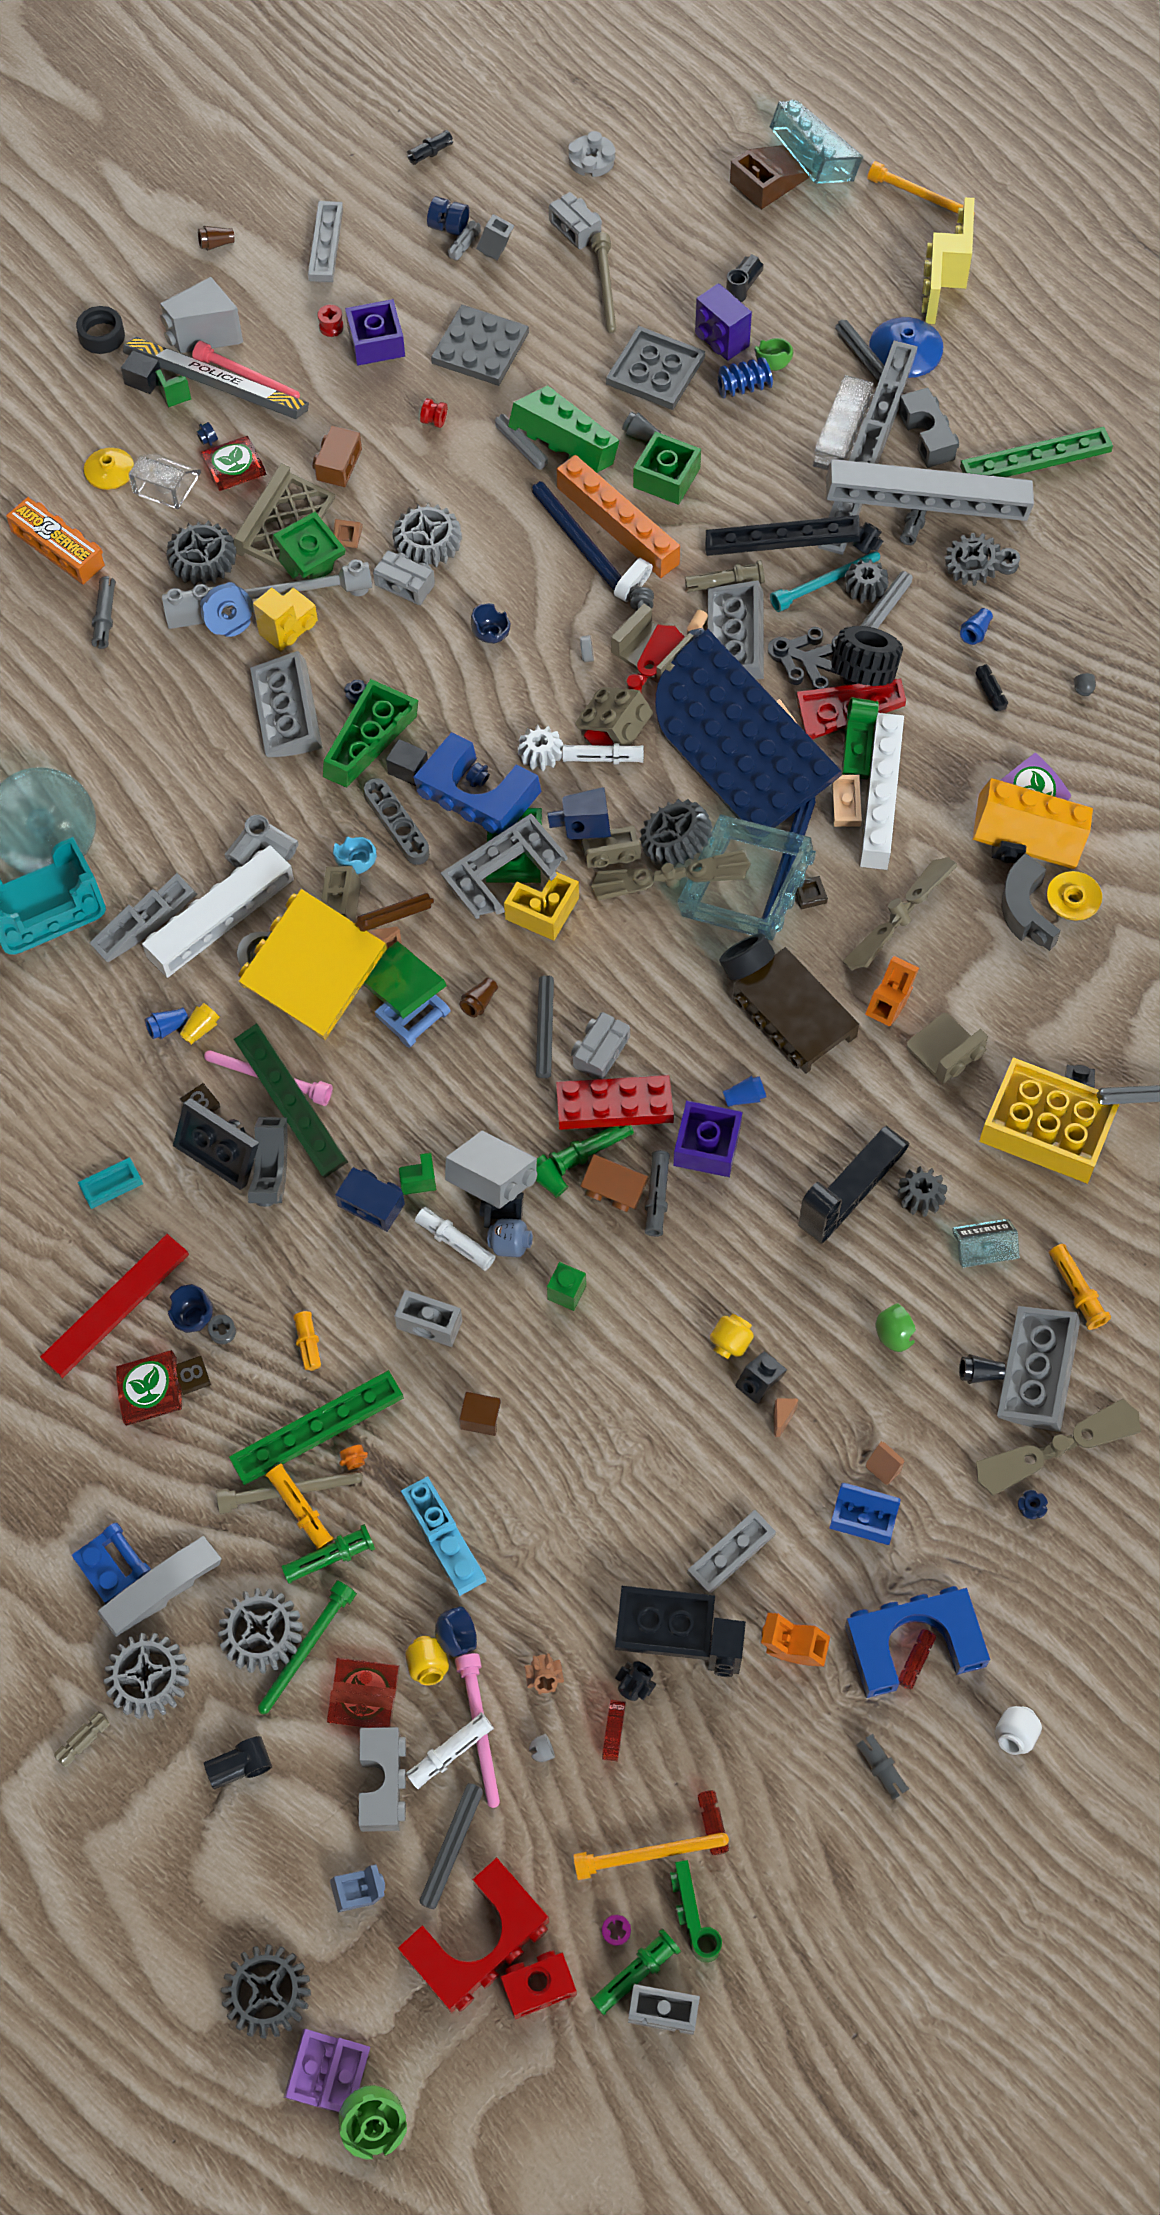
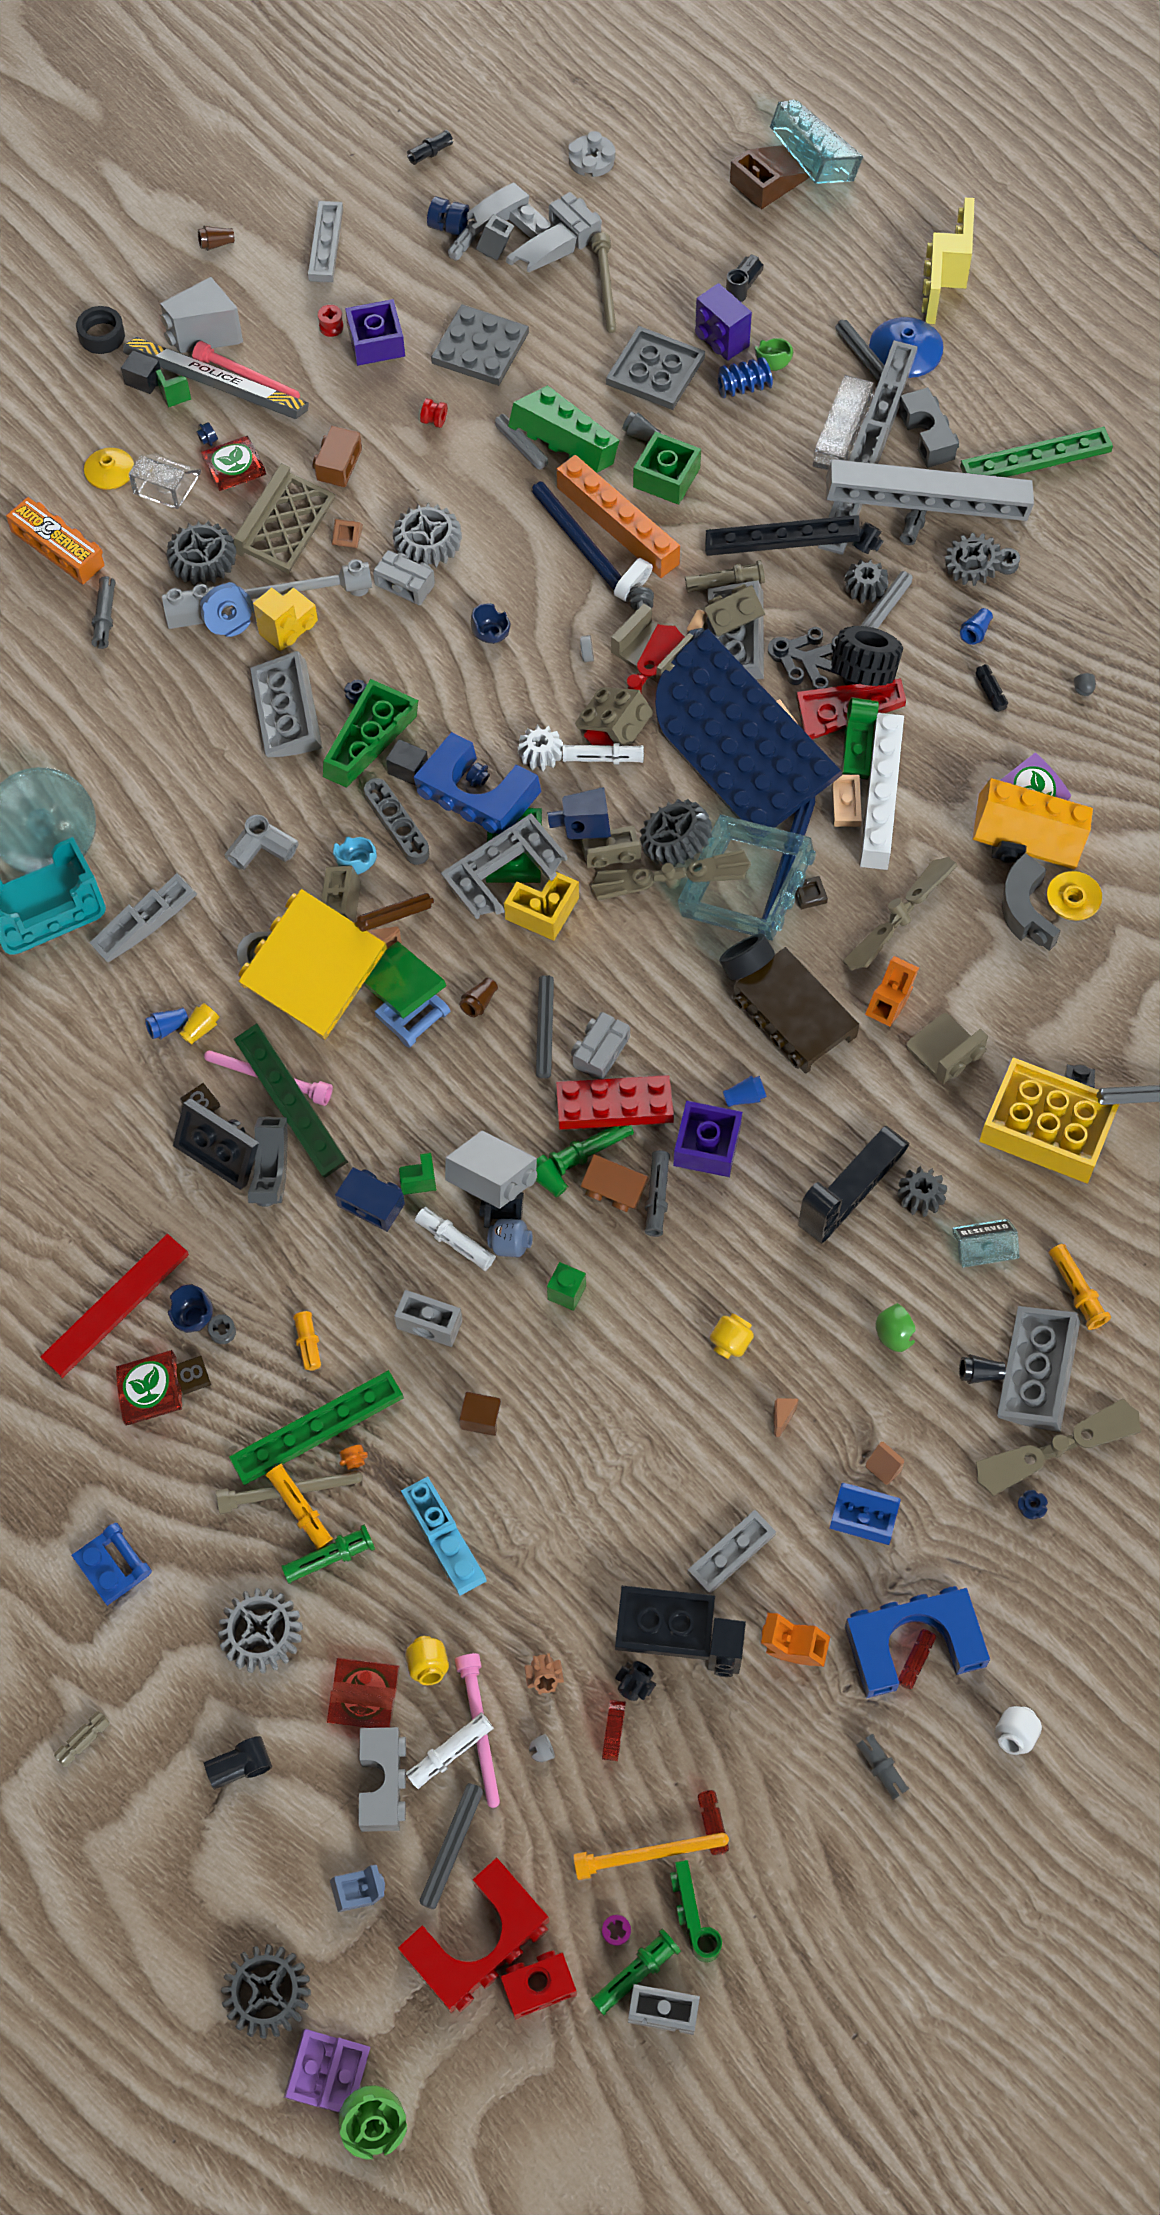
(110, 1183): teal tile -> none
(134, 1676): light grey gear -> none
(158, 1586): light grey slope -> none
(218, 911): white brick -> none
(308, 547): green panel -> none
(340, 1596): green piece -> none
(456, 1632): dark blue hair -> none
(546, 242): none -> light grey wedge
(734, 610): none -> dark tan bracket
(760, 1376): black bracket -> none
(782, 599): teal piece -> none
(879, 173): light orange piece -> none

